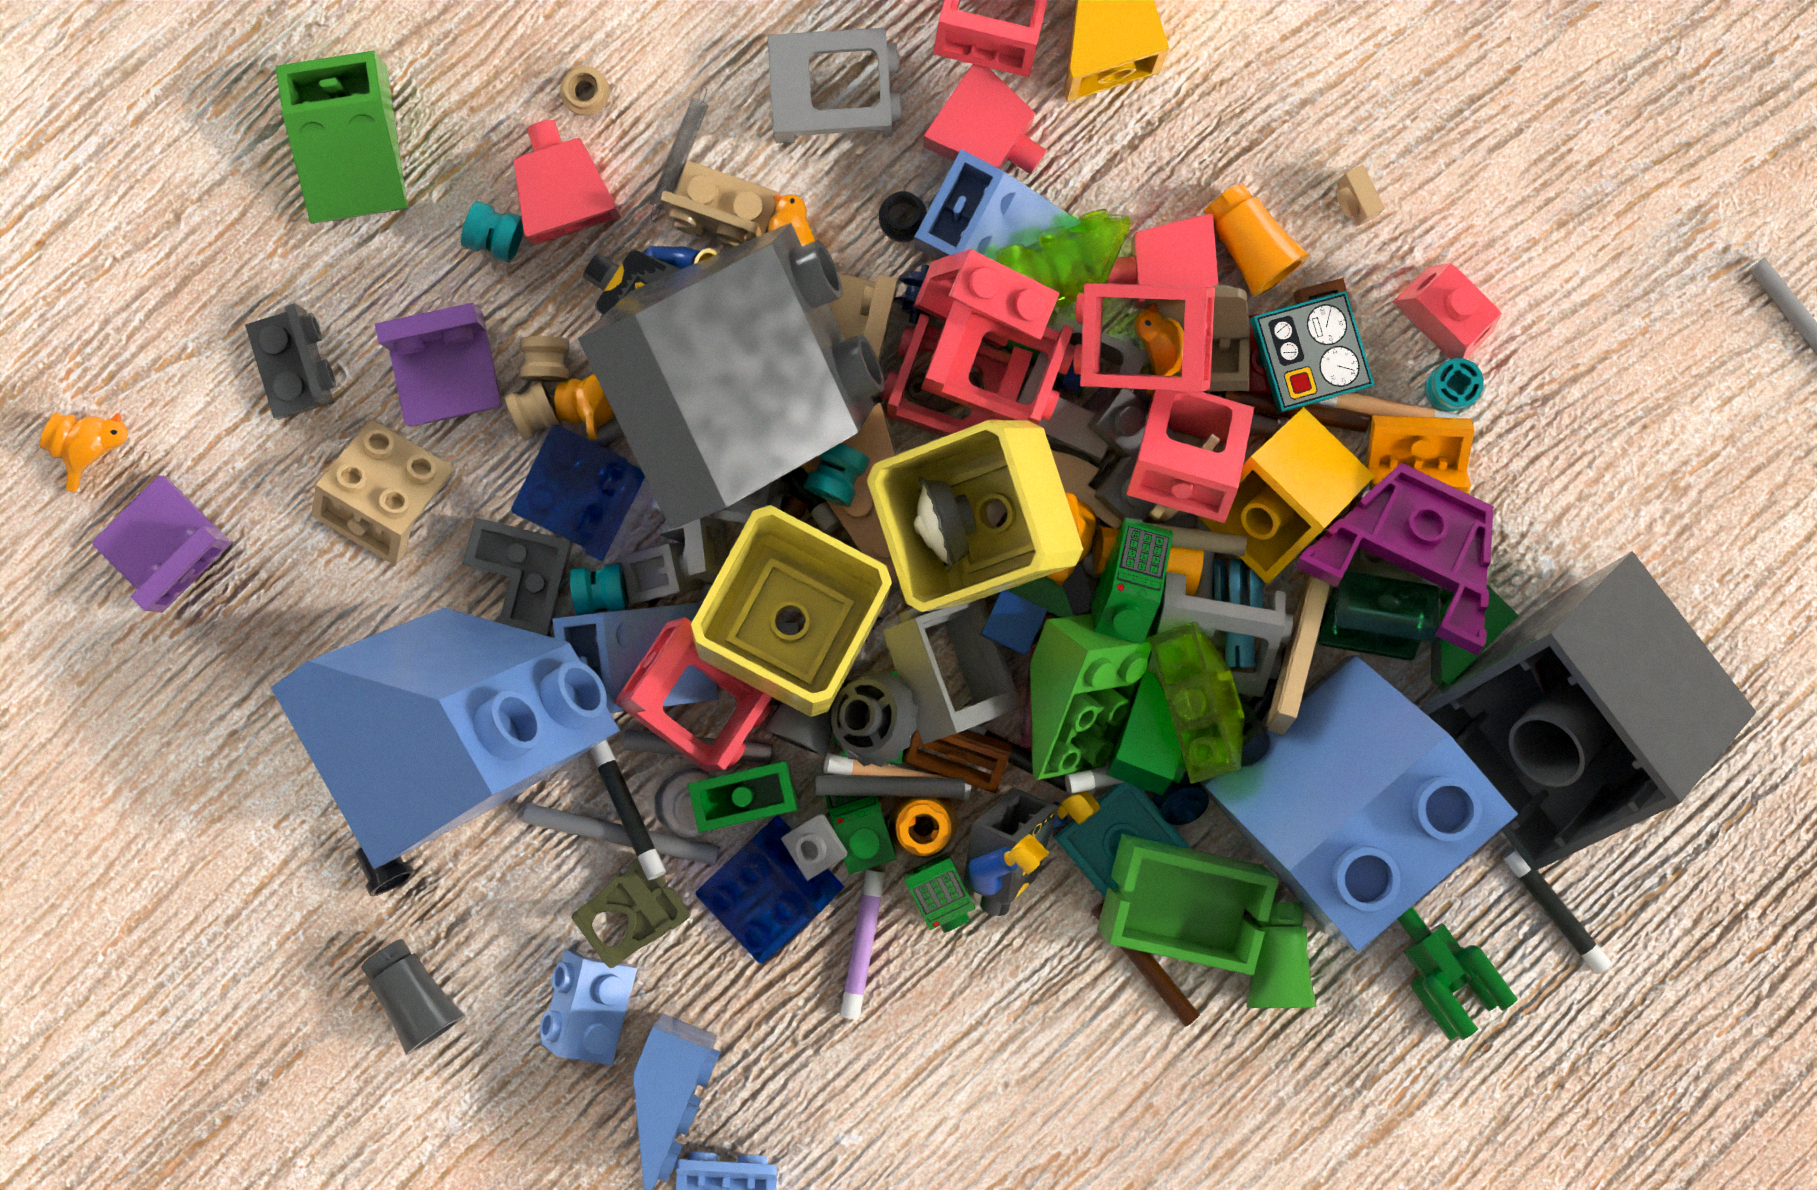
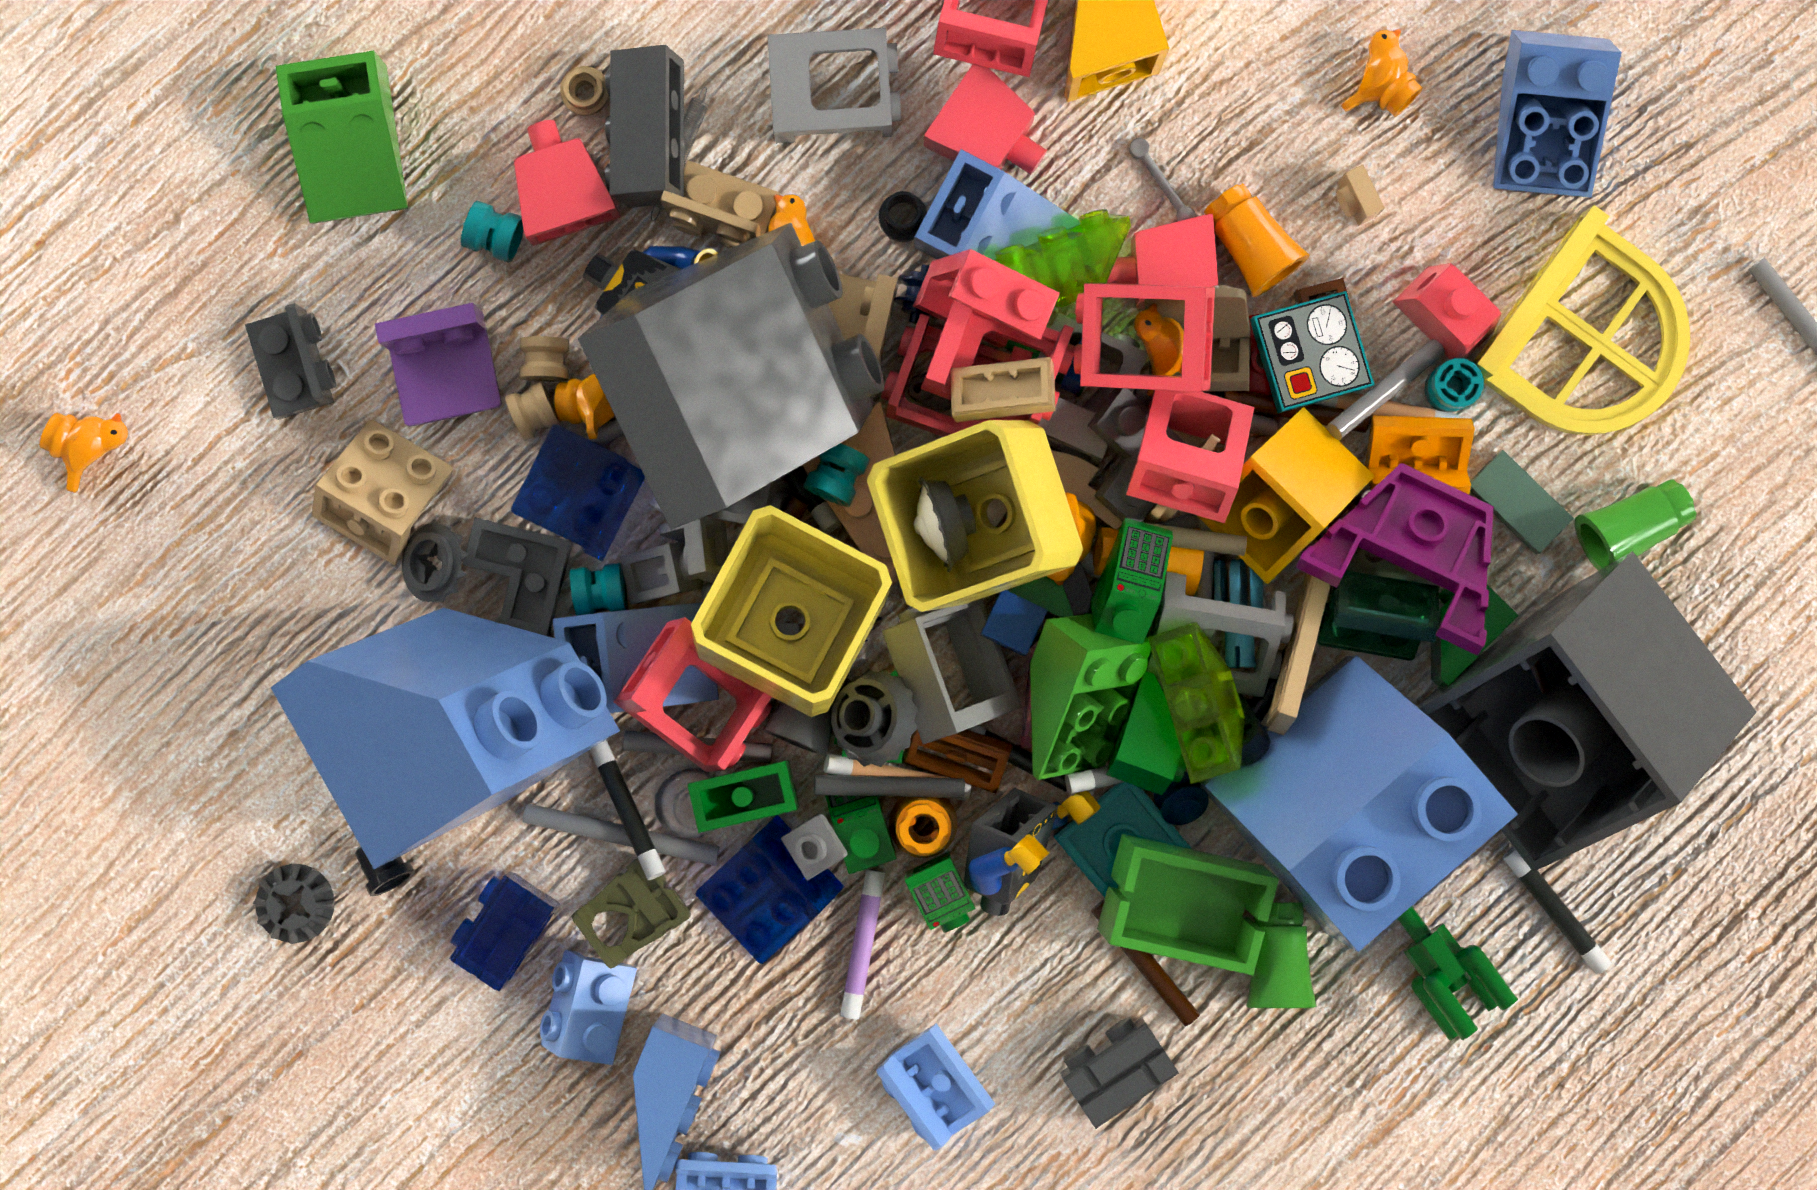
(161, 544): medium lavender bracket -> none
(316, 898): none -> dark grey gear
(410, 996): dark grey plant -> none
(418, 572): none -> dark grey gear
(503, 930): none -> clear blue brick
(645, 125): none -> dark grey brick
(934, 1086): none -> light blue bracket
(1002, 389): none -> tan plate
(1117, 1070): none -> dark grey brick
(1139, 150): none -> light grey hinge
(1385, 389): none -> light grey bar
(1386, 76): none -> light orange animal
(1520, 502): none -> sand green tile
(1541, 301): none -> light yellow window
(1554, 112): none -> medium blue slope
(1634, 523): none -> bright green plant

